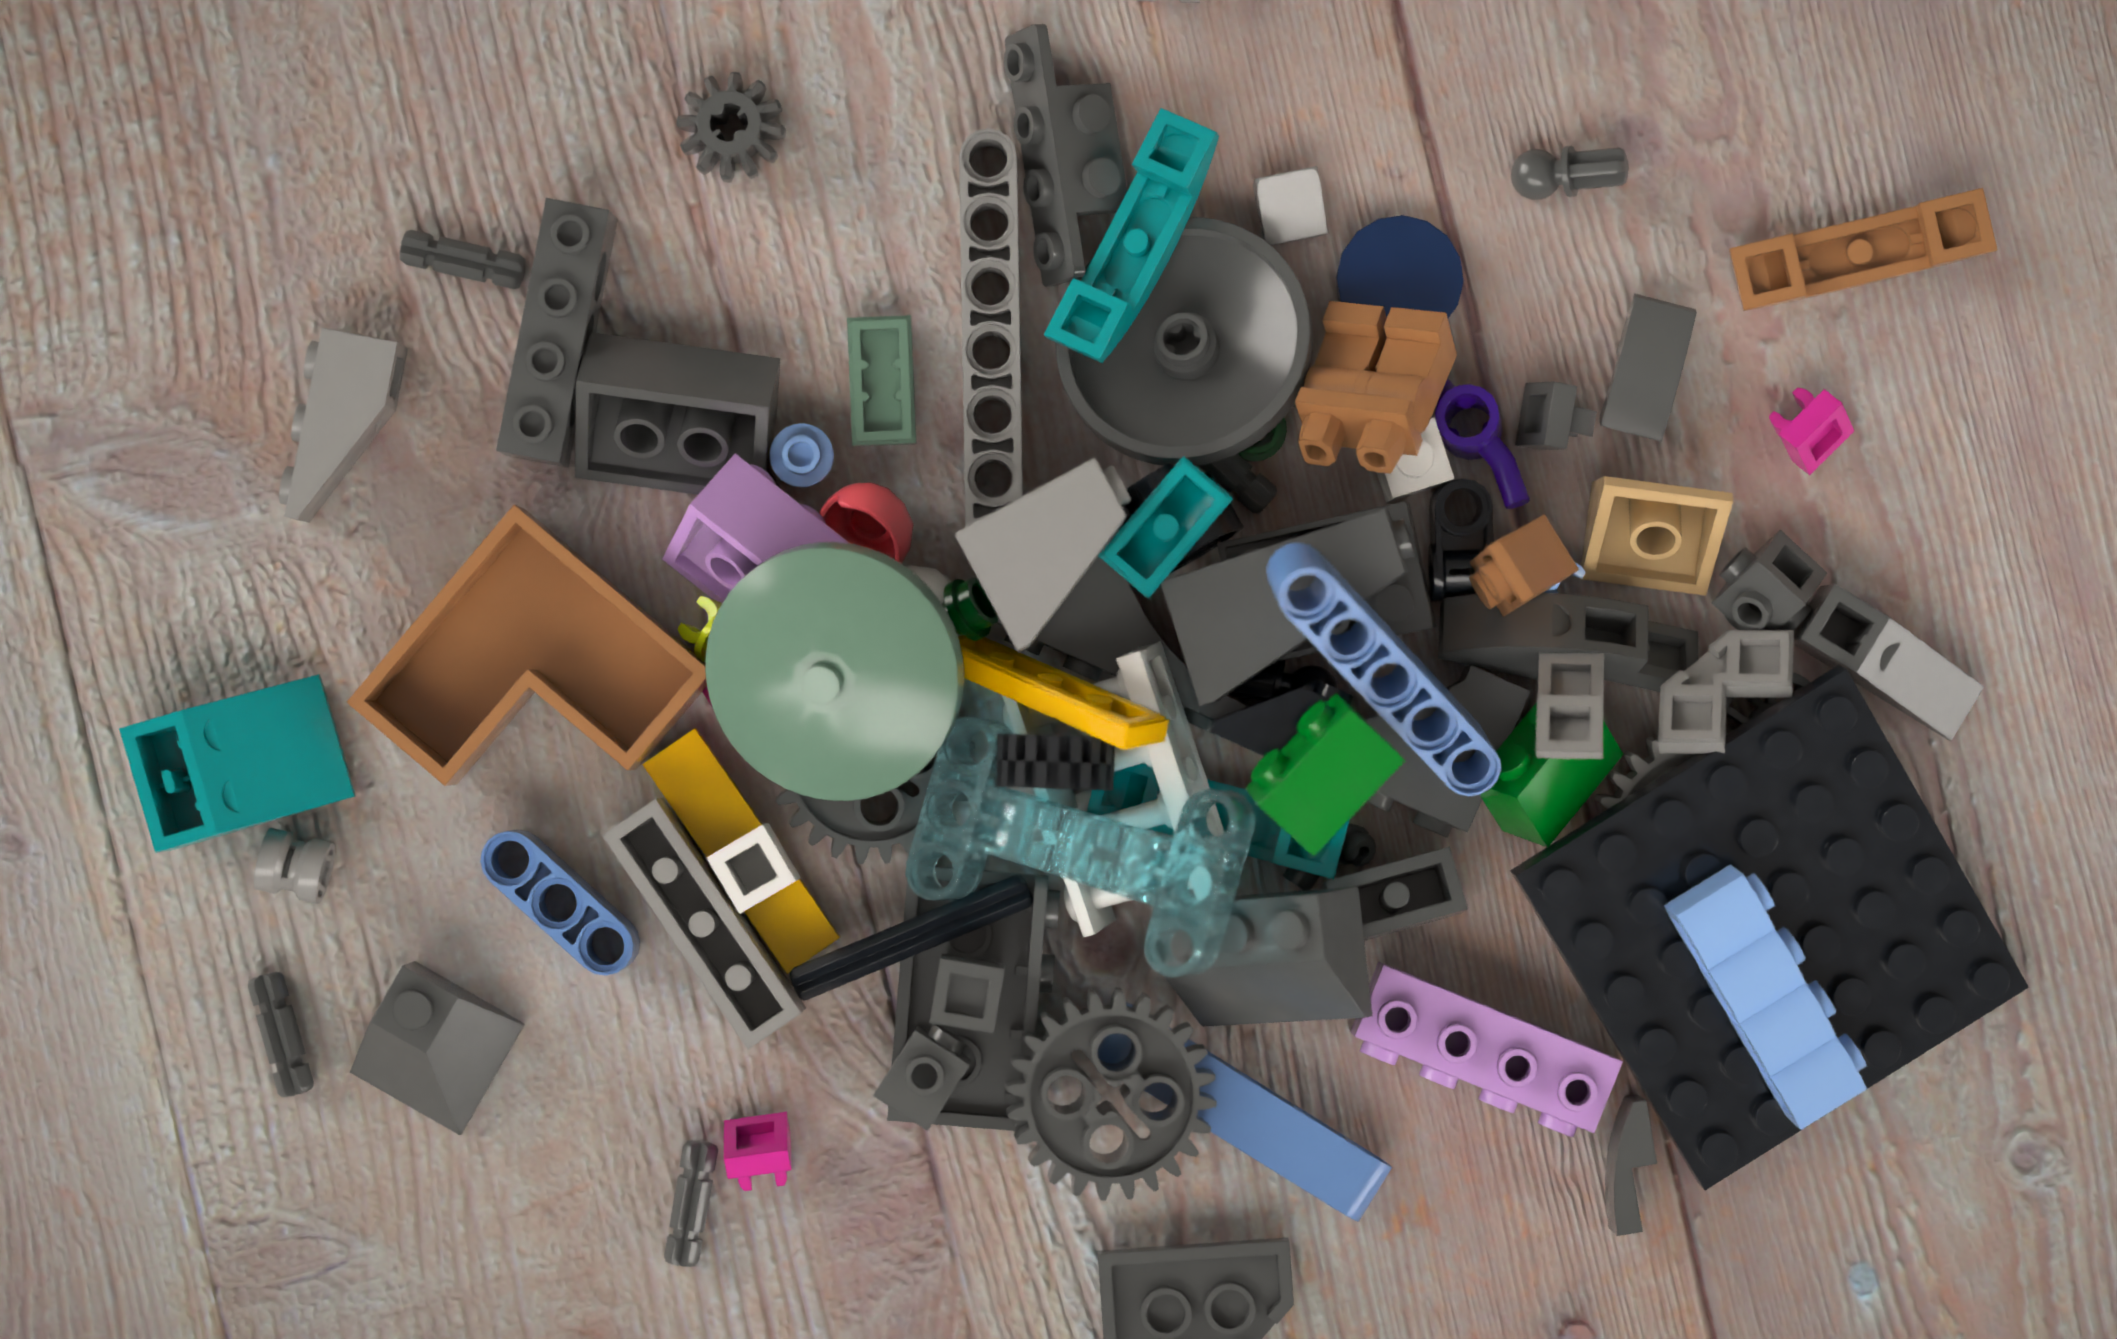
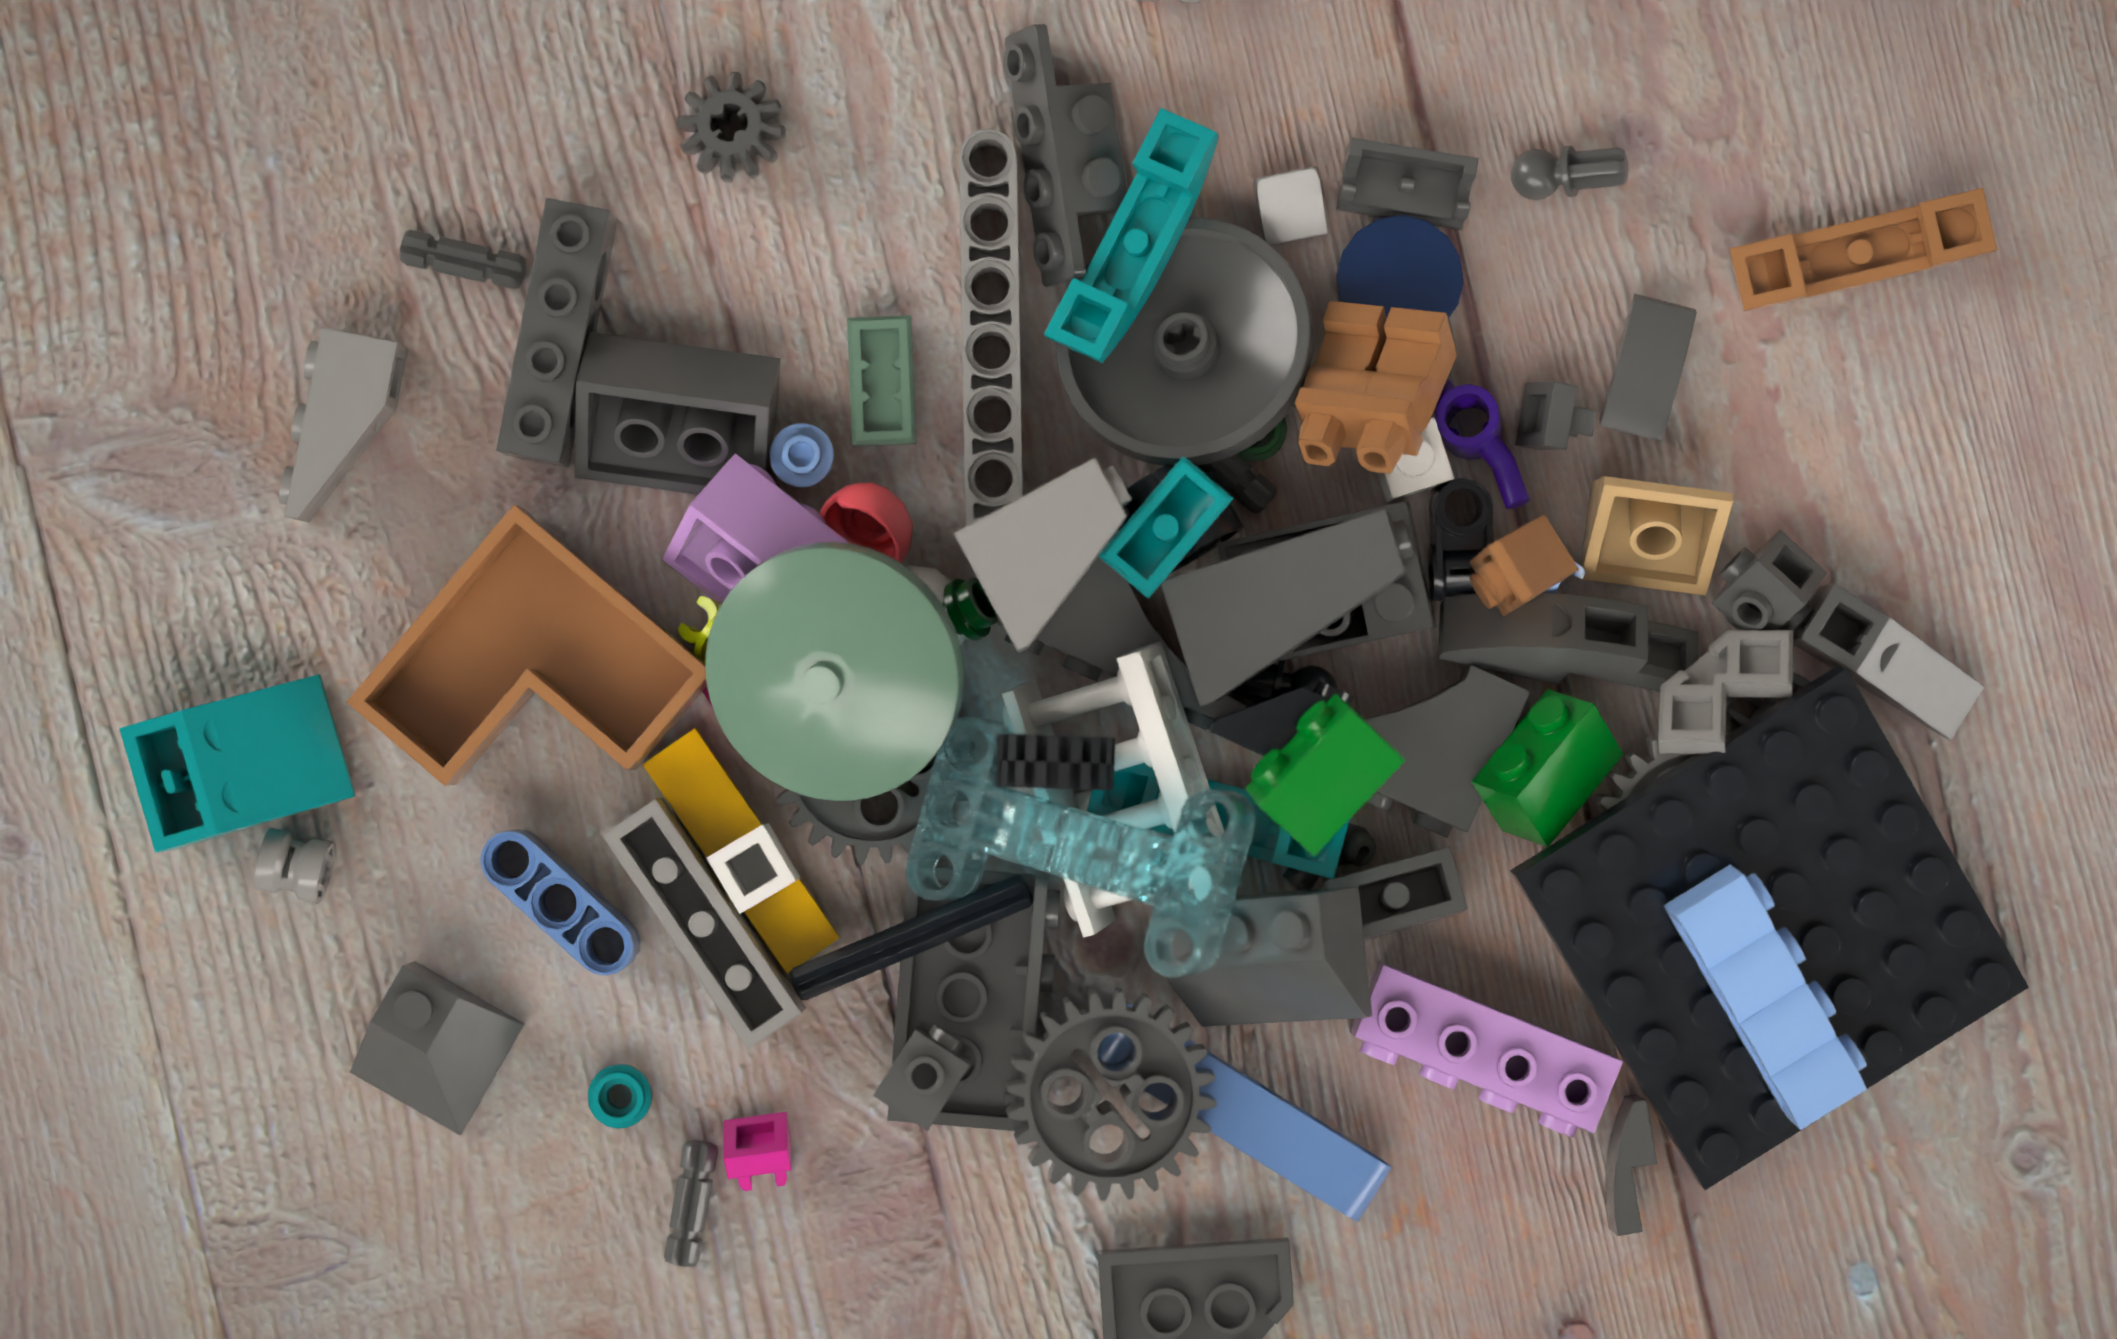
(280, 1034): dark grey axle -> none
(605, 1110): none -> teal plate
(967, 993): dark grey panel -> none
(1061, 695): yellow tile -> none
(1371, 645): medium blue beam -> none
(1406, 181): none -> dark grey hinge
(1570, 705): light grey slope -> none
(1815, 430): dark pink tile -> none

